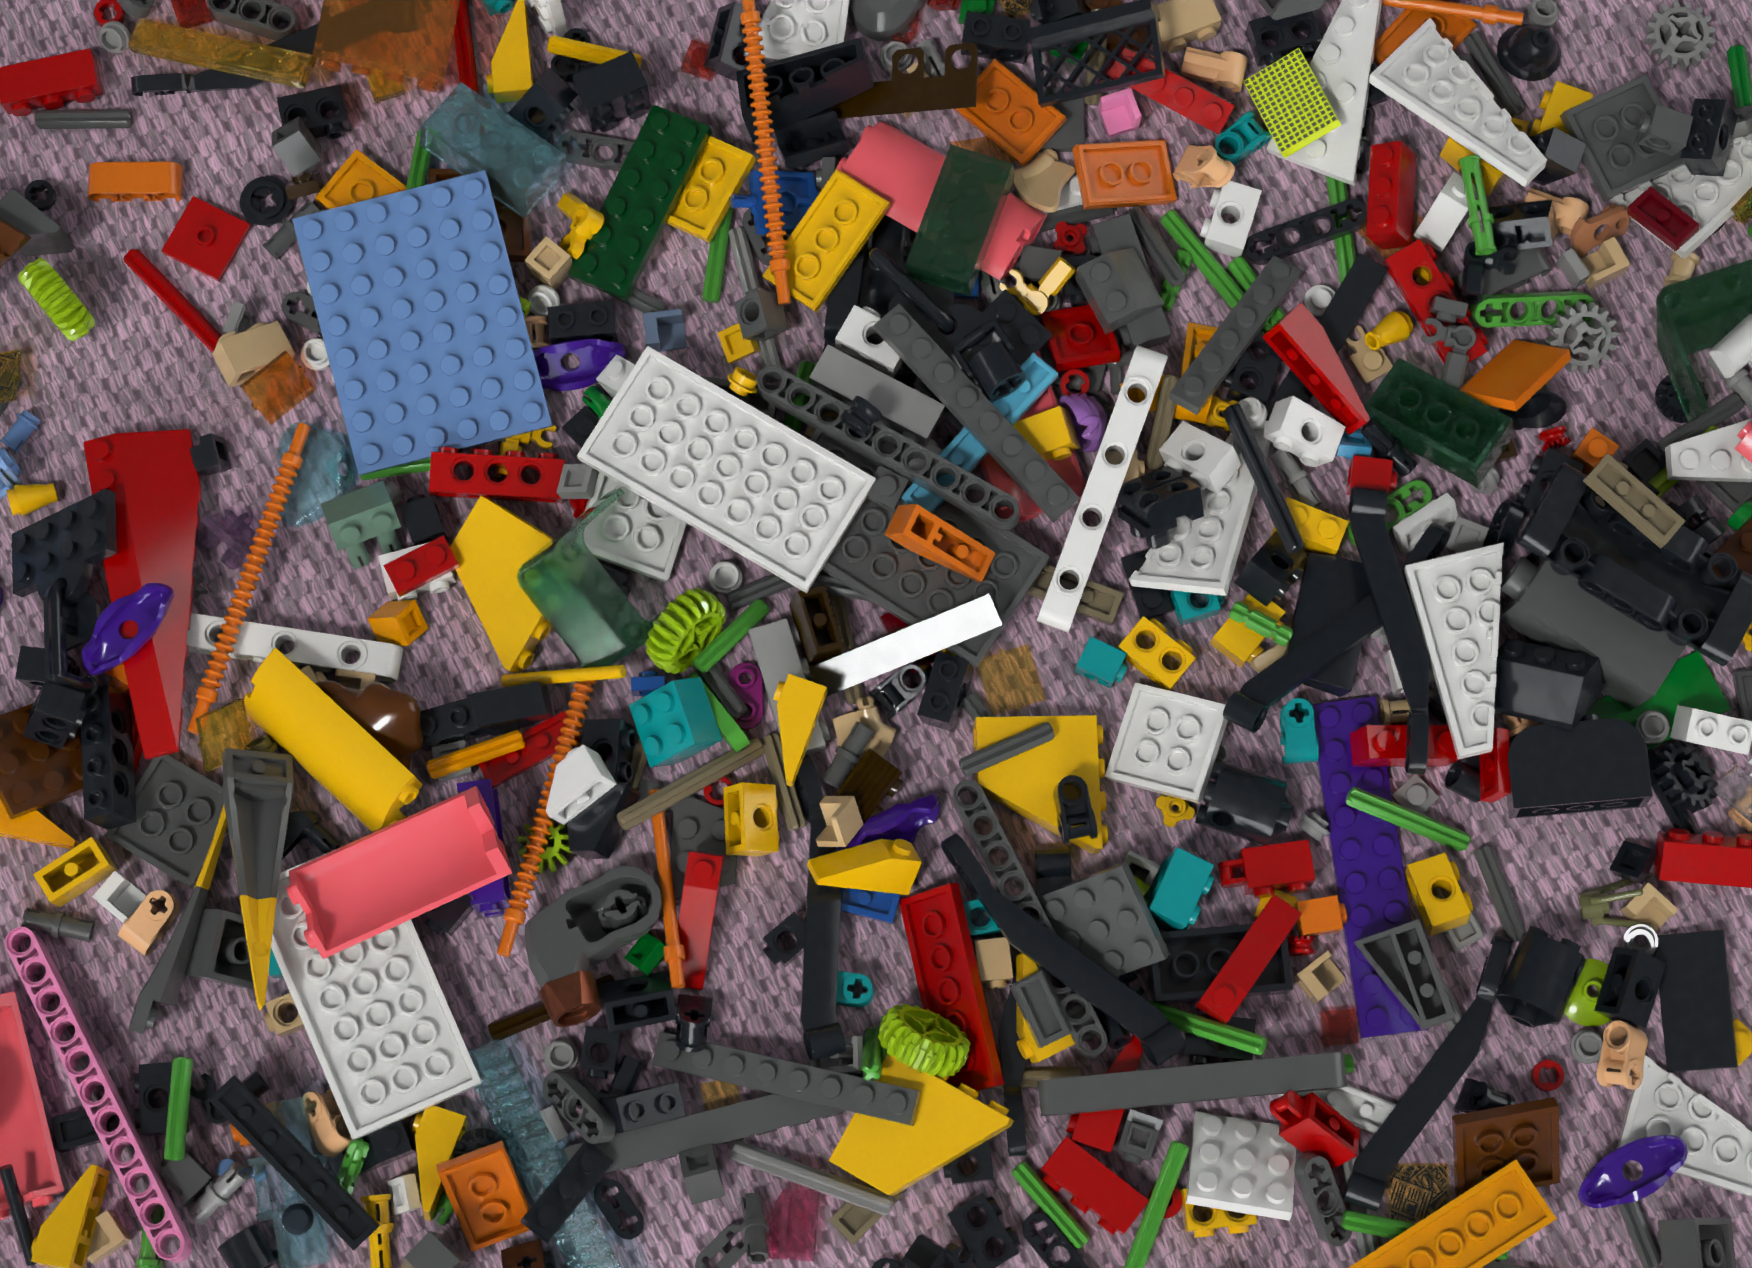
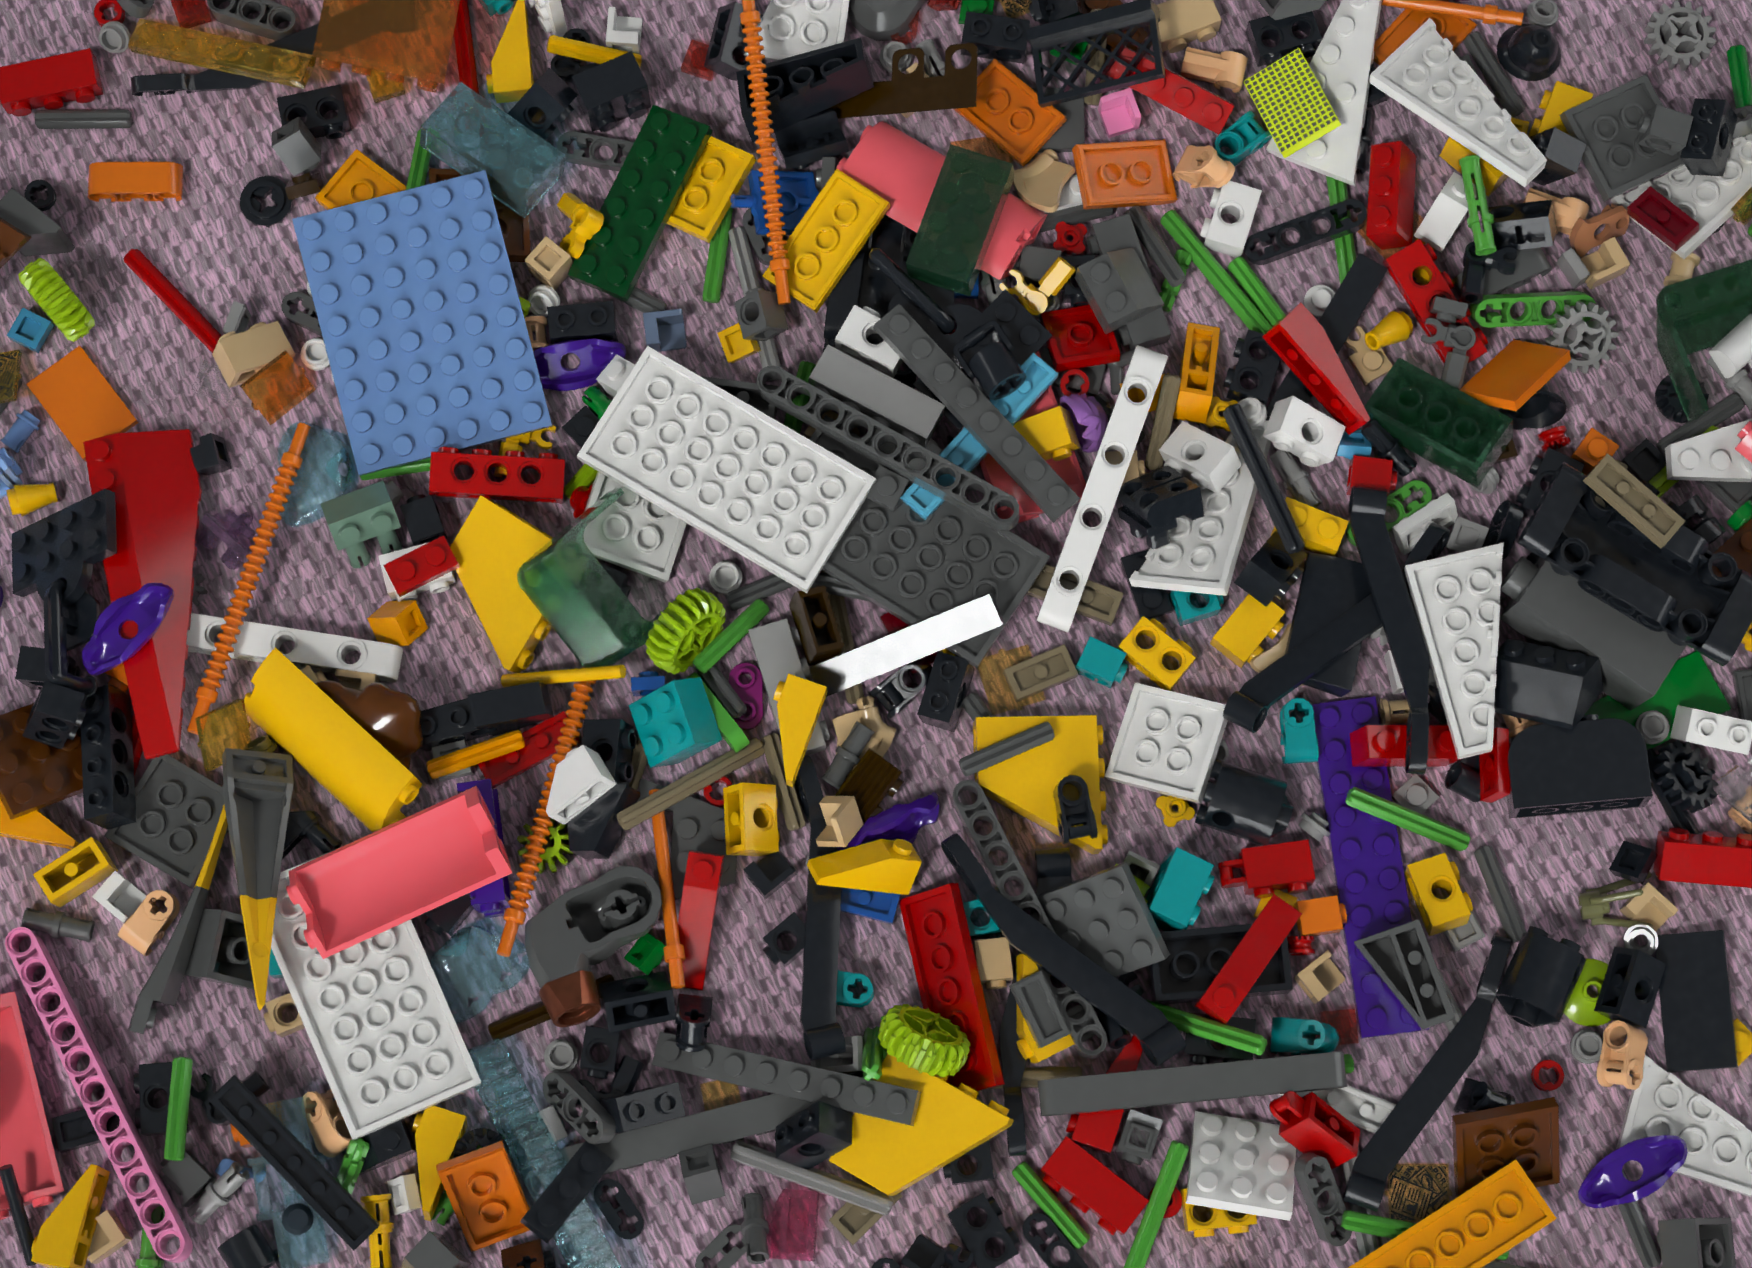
(30, 330): none -> dark azure plate
(81, 400): none -> orange tile
(206, 238): red plate -> none
(286, 234): dark grey pin -> none
(474, 969): none -> clear light blue piece
(577, 481): light grey plate -> none
(623, 32): none -> white panel
(742, 381): yellow plate -> none
(769, 873): none -> black panel
(813, 1135): none -> black brick
(861, 416): black wheel -> none
(939, 541): orange slope -> none
(1040, 673): none -> dark tan plate
(1235, 335): dark grey plate -> none
(1261, 623): bright green axle -> none
(1300, 1036): none -> teal piece

